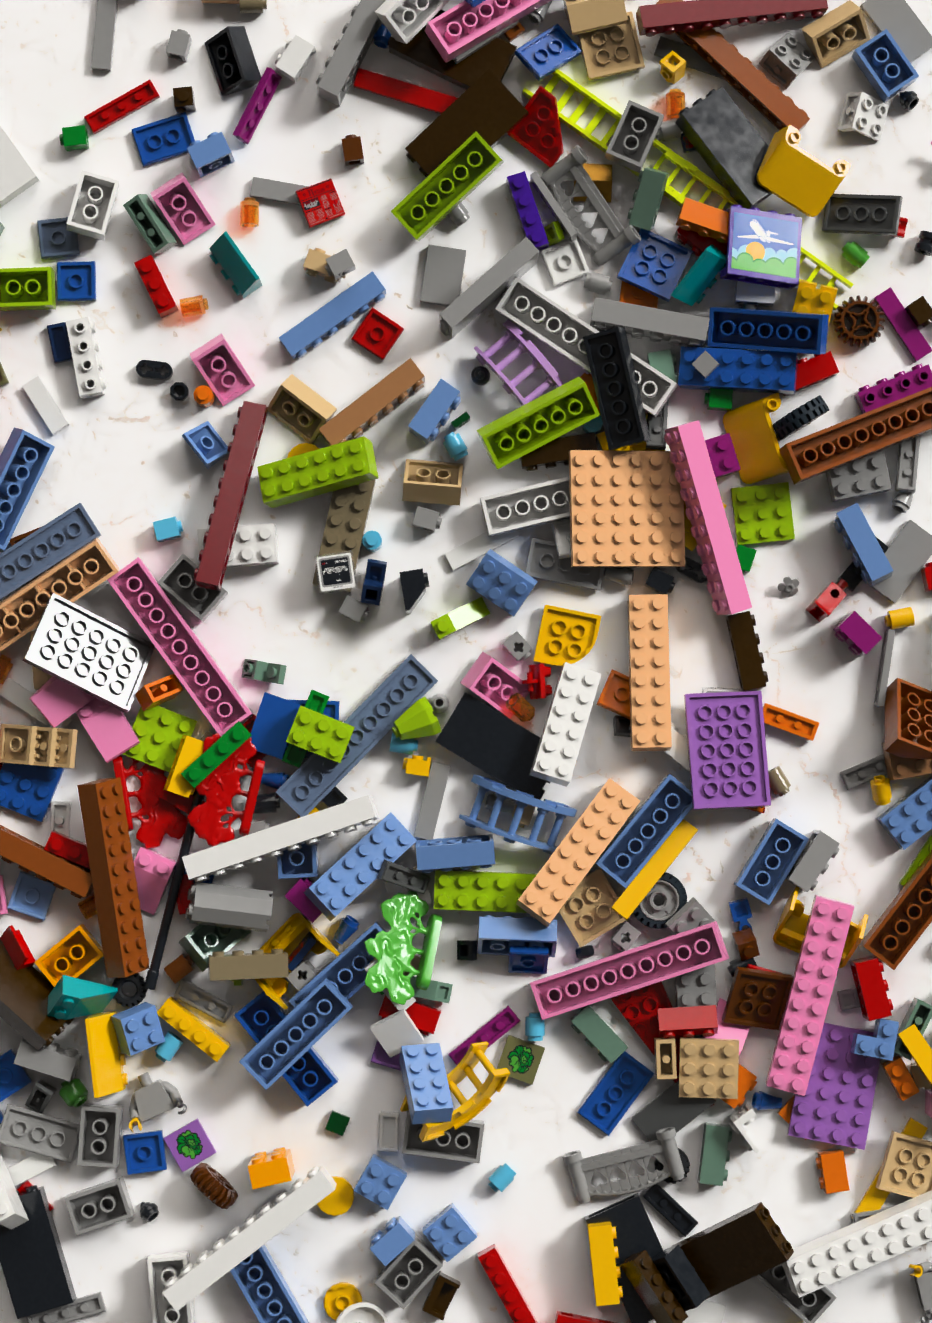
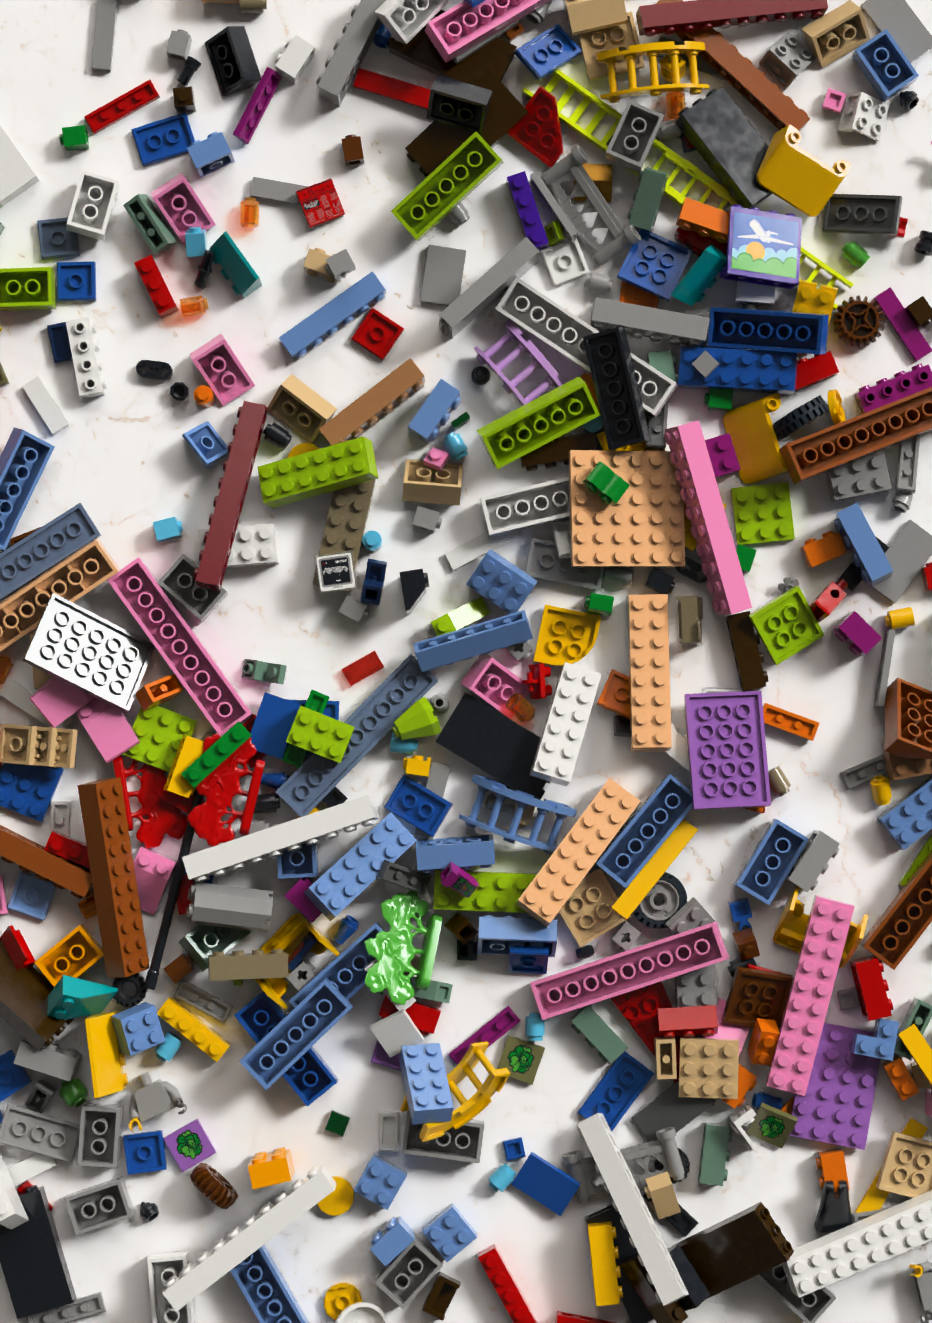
(191, 66): none -> black pin
(195, 241): none -> medium azure brick
(204, 269): none -> black axle
(277, 435): none -> black brick
(362, 668): none -> clear red tile
(418, 805): none -> blue tile
(436, 459): none -> bright pink plate
(458, 104): none -> black slope
(459, 880): none -> magenta leg
(461, 928): none -> dark brown brick
(473, 641): none -> medium blue brick
(514, 1148): none -> blue tile
(546, 1183): none -> blue tile
(599, 604): none -> green brick
(605, 483): none -> green brick
(633, 1209): none -> white brick
(651, 51): none -> yellow fence
(662, 1195): none -> tan brick
(690, 615): none -> dark tan piece
(763, 1041): none -> orange brick
(771, 1125): none -> olive tile
(786, 625): none -> lime plate
(824, 549): none -> orange brick
(834, 100): none -> bright pink plate
(834, 1208): none -> black piece
(835, 407): none -> yellow tile

